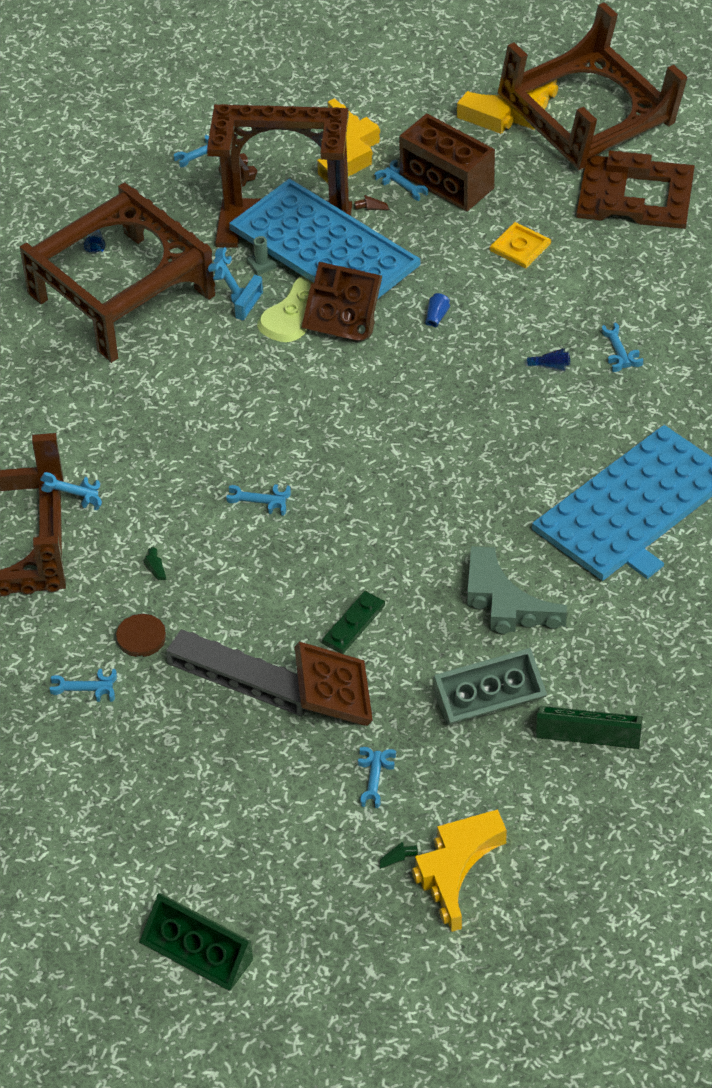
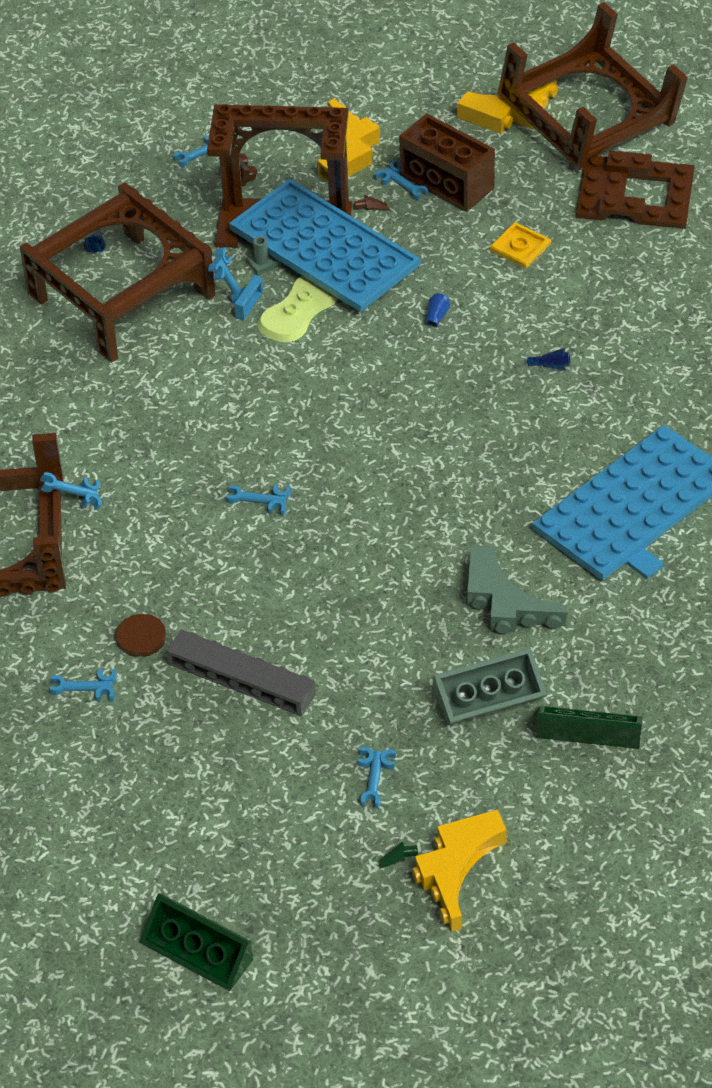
(155, 564): dark green bar -> none
(333, 684): reddish brown plate -> none
(342, 302): reddish brown slope -> none
(353, 622): dark green plate -> none
(621, 358): dark azure bar -> none

